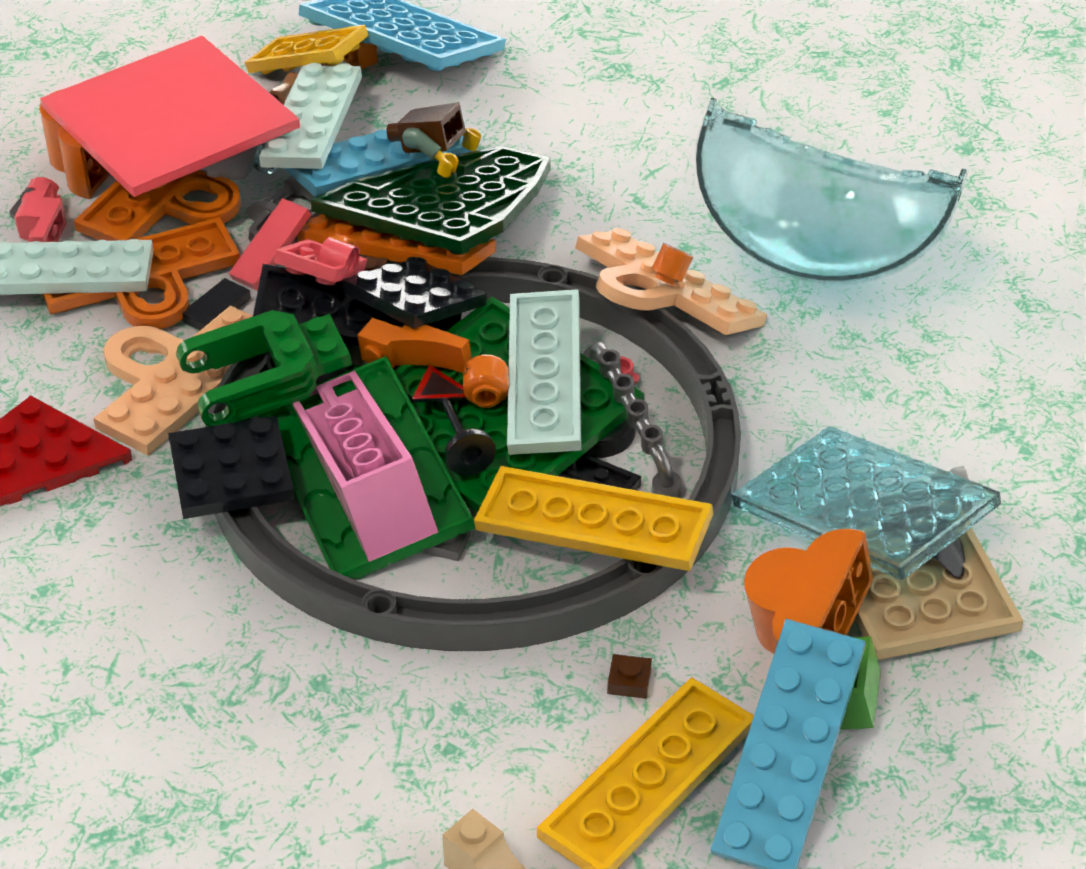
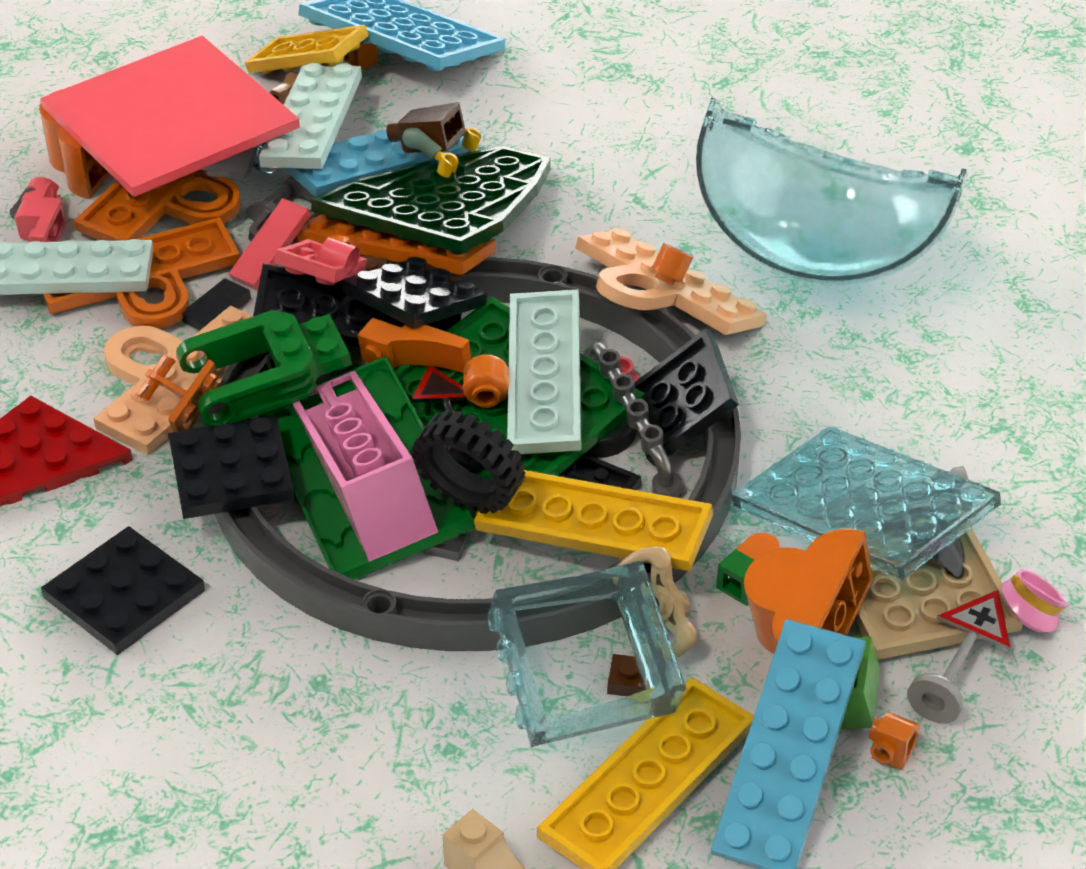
(123, 589): none -> black plate
(185, 412): none -> orange plate
(483, 446): none -> black tyre
(647, 634): none -> clear light blue windscreen
(670, 600): none -> tan piece
(688, 392): none -> black plate
(734, 567): none -> green leg
(893, 739): none -> orange plate
(936, 695): none -> light grey piece
(1033, 601): none -> bright pink piece

